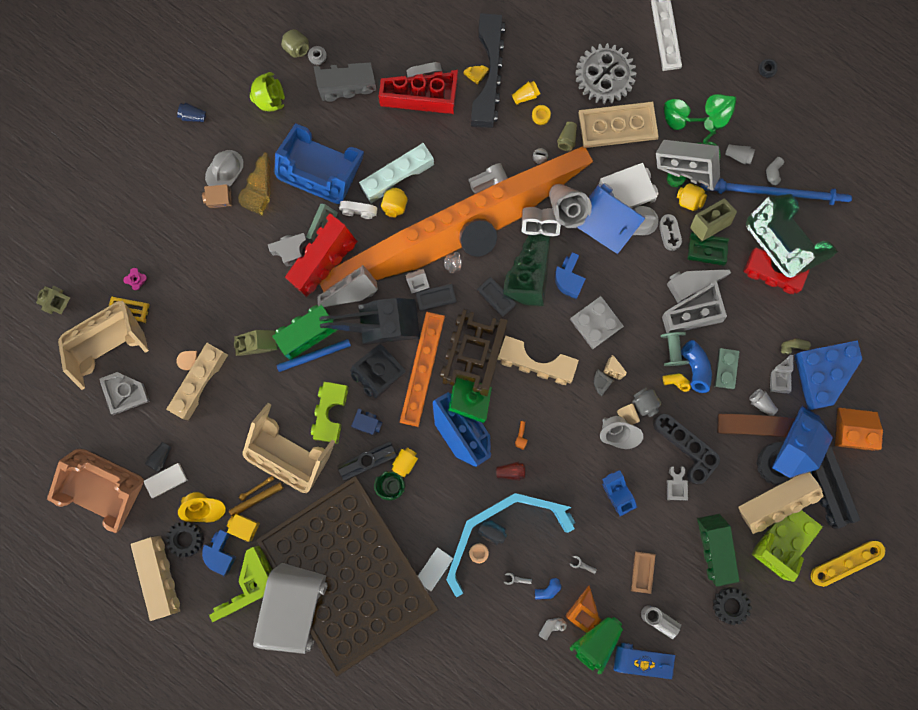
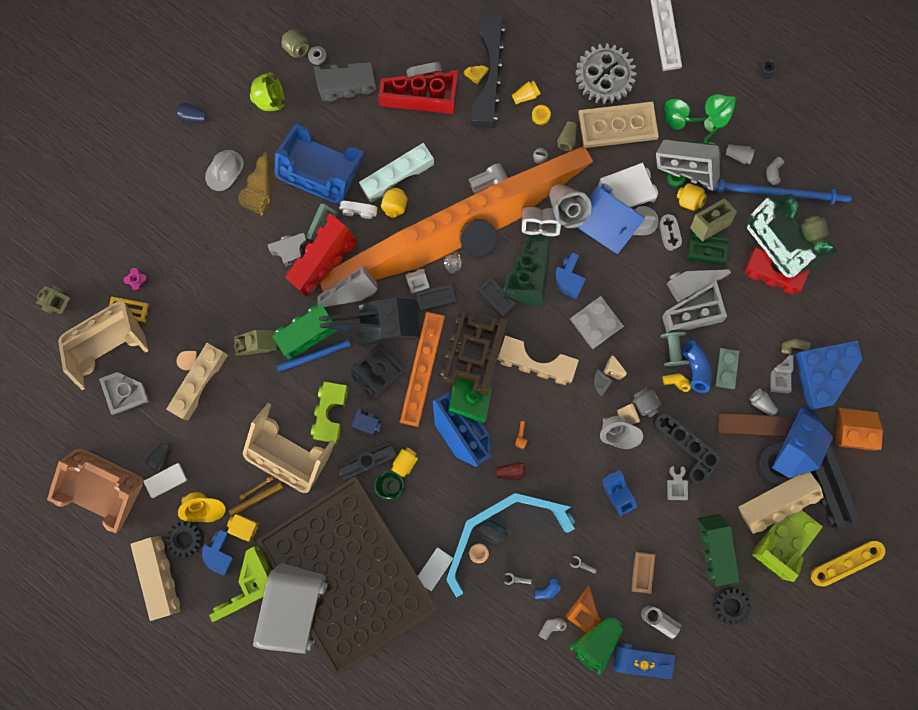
(217, 196): medium nougat brick -> none
(815, 229): none -> olive head

